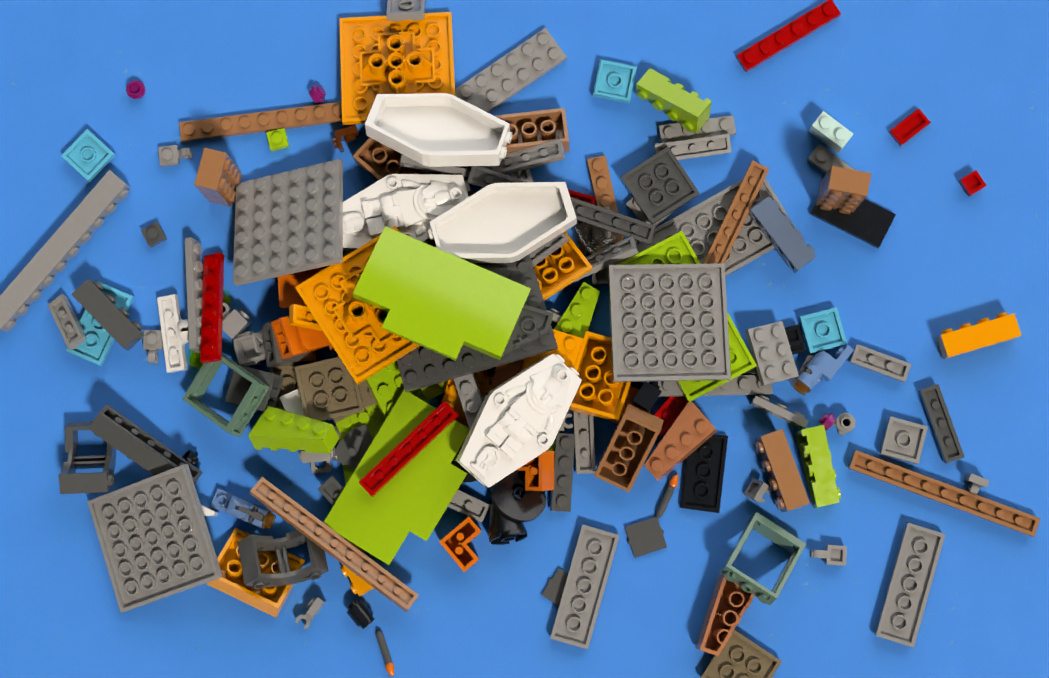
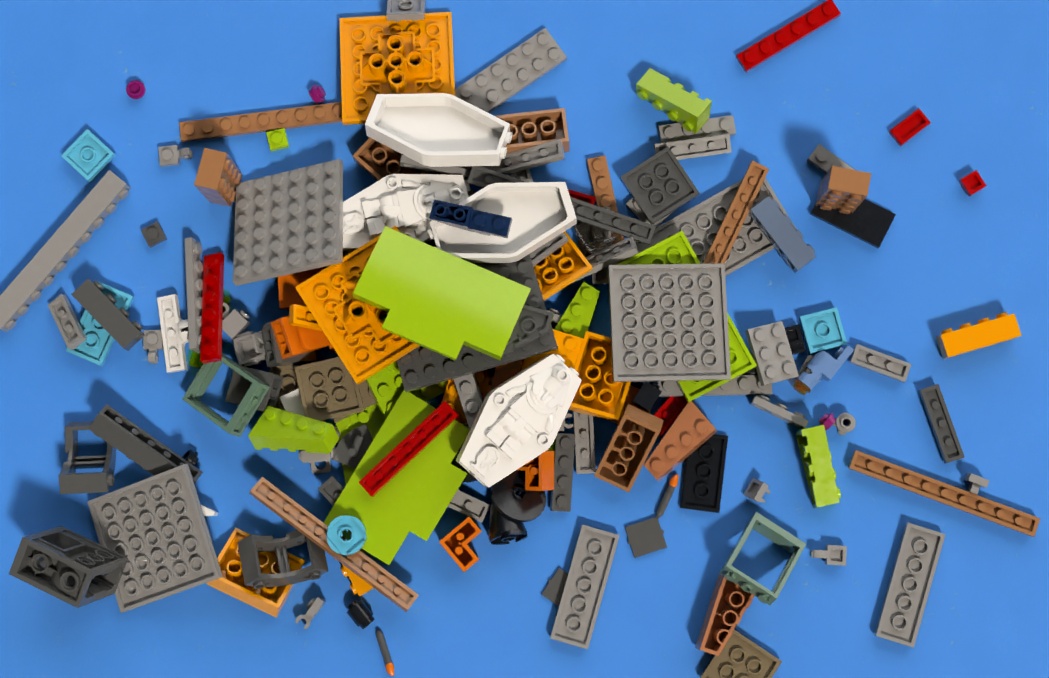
(68, 566): none -> dark grey piece
(243, 509): medium blue plate -> none
(335, 533): none -> medium azure plate
(346, 134): reddish brown bracket -> none
(470, 219): none -> dark blue slope
(614, 81): medium azure plate -> none
(781, 470): medium nougat brick -> none
(830, 132): light aqua brick -> none
(903, 440): light grey plate -> none

